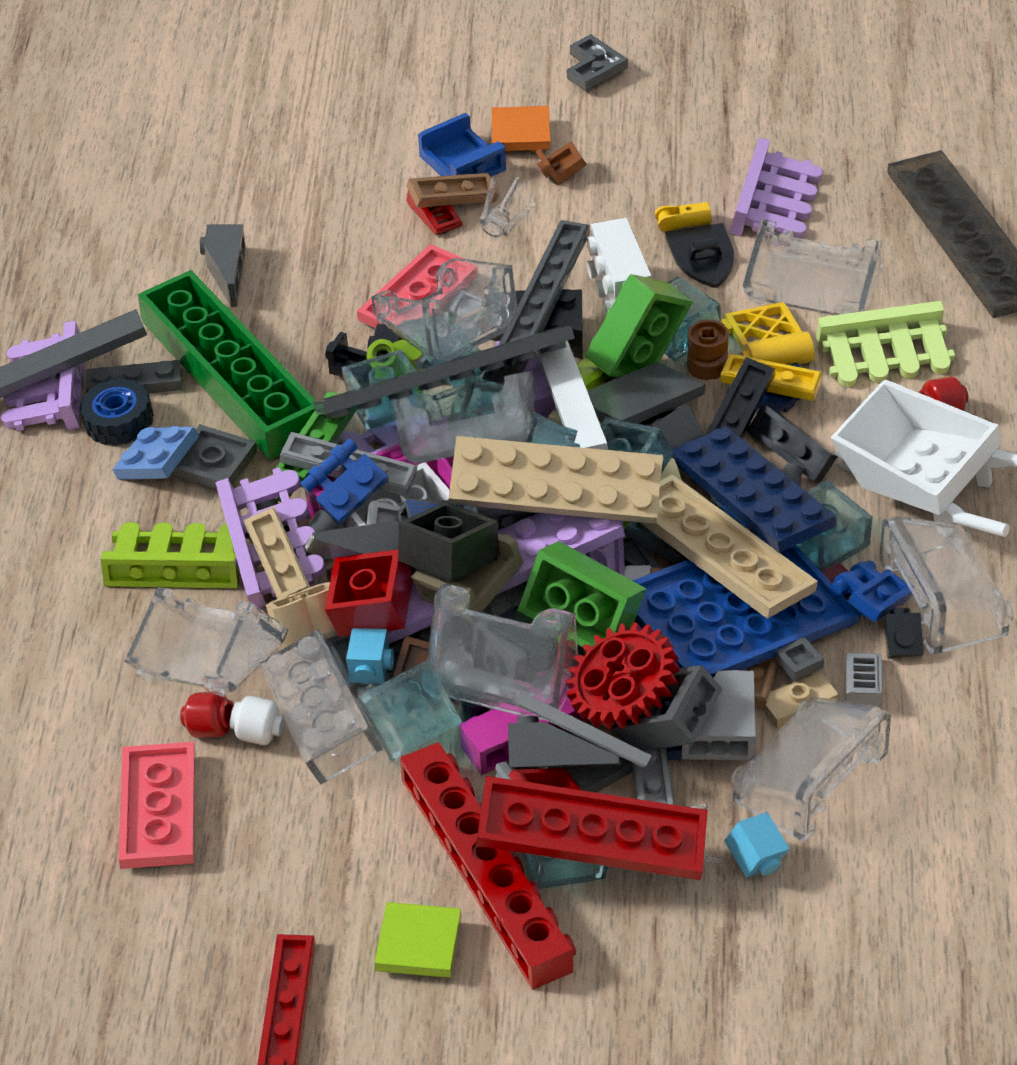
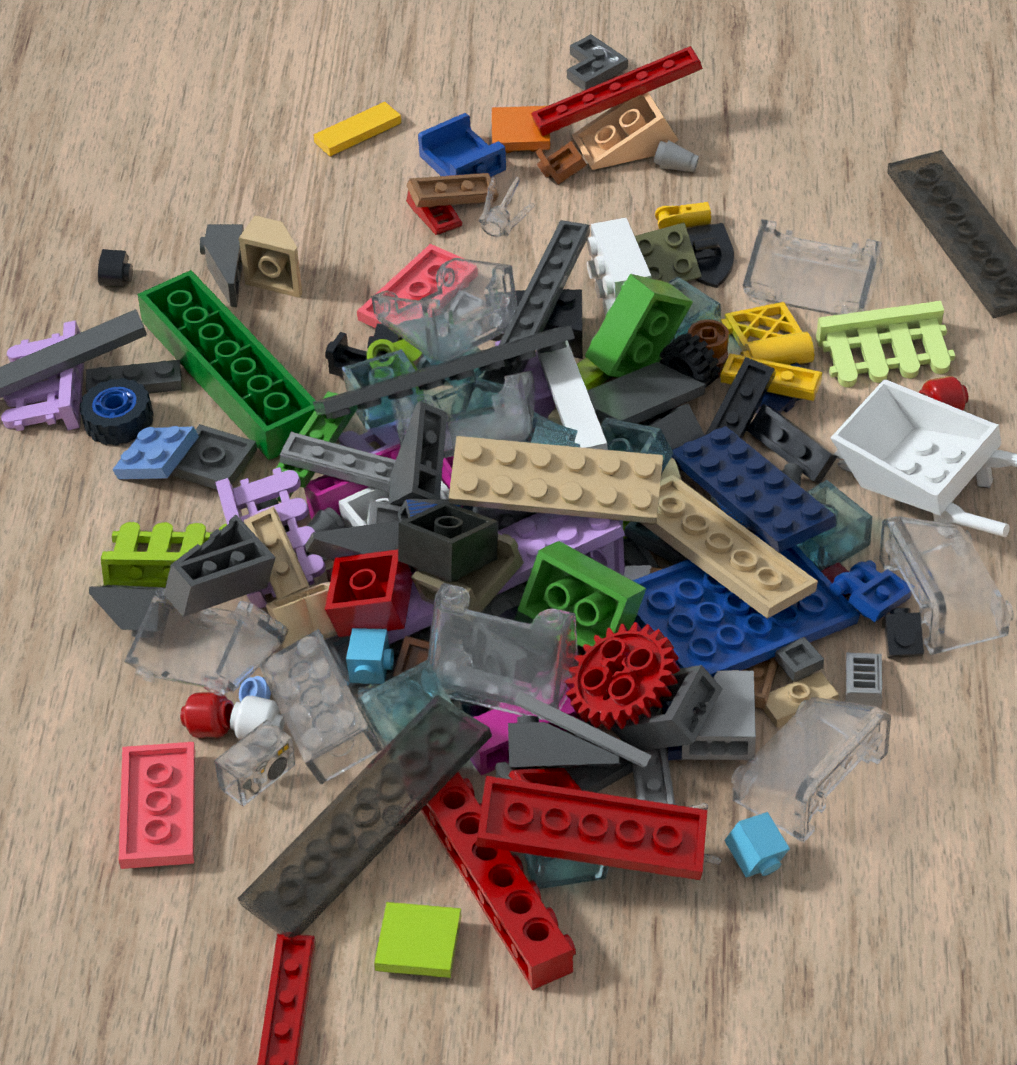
(114, 268): none -> black plate
(124, 603): none -> dark grey slope
(219, 569): none -> dark grey wedge
(254, 686): none -> light blue plate
(255, 762): none -> clear brick
(270, 257): none -> tan slope
(351, 488): blue plate -> none
(357, 128): none -> yellow tile
(364, 818): none -> clear smoke plate
(420, 458): none -> dark grey slope
(616, 91): none -> red tile
(624, 133): none -> light nougat slope
(669, 253): none -> olive hinge
(675, 157): none -> light grey cone
(691, 358): none -> black tyre
(778, 184): lavender fence -> none

